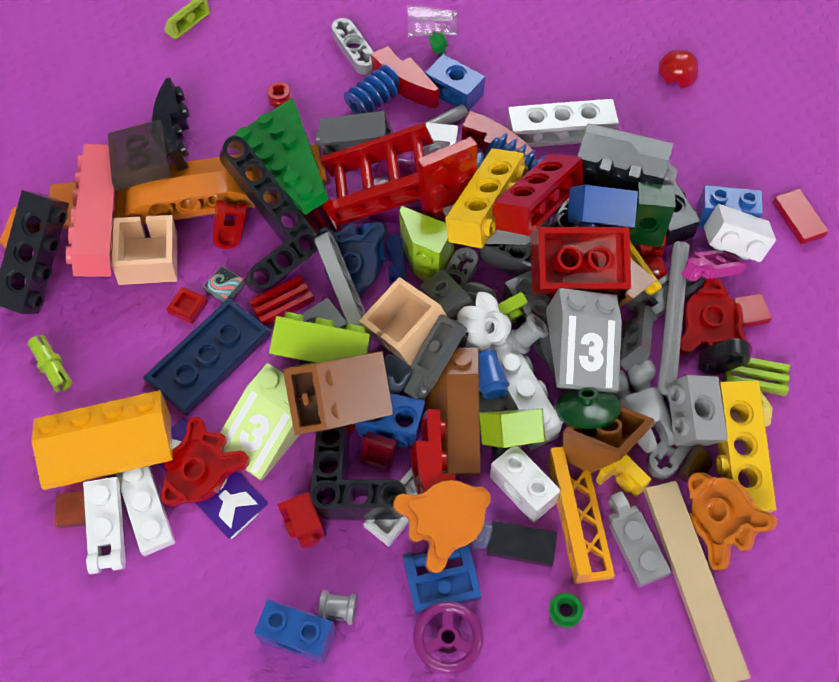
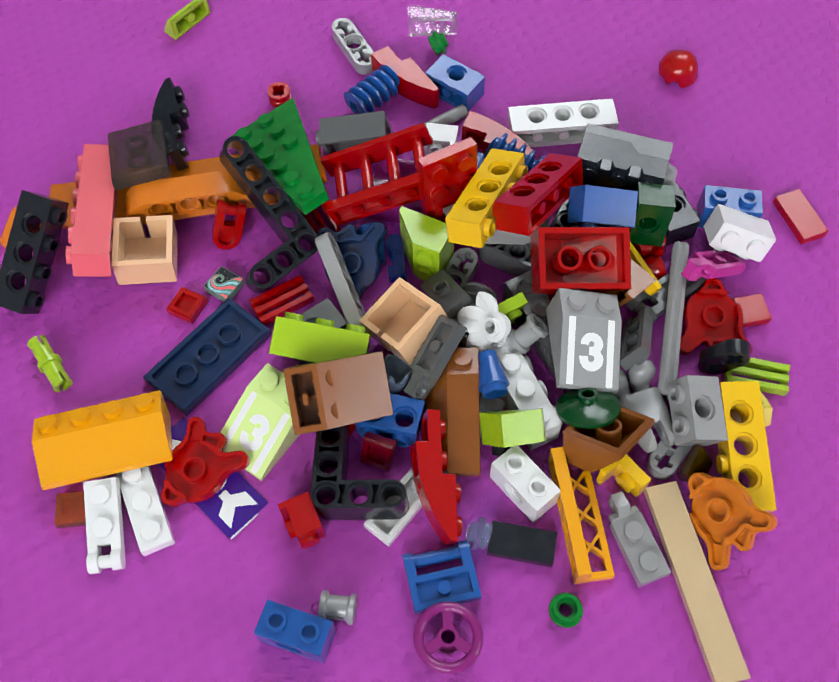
(446, 517): orange tile -> none

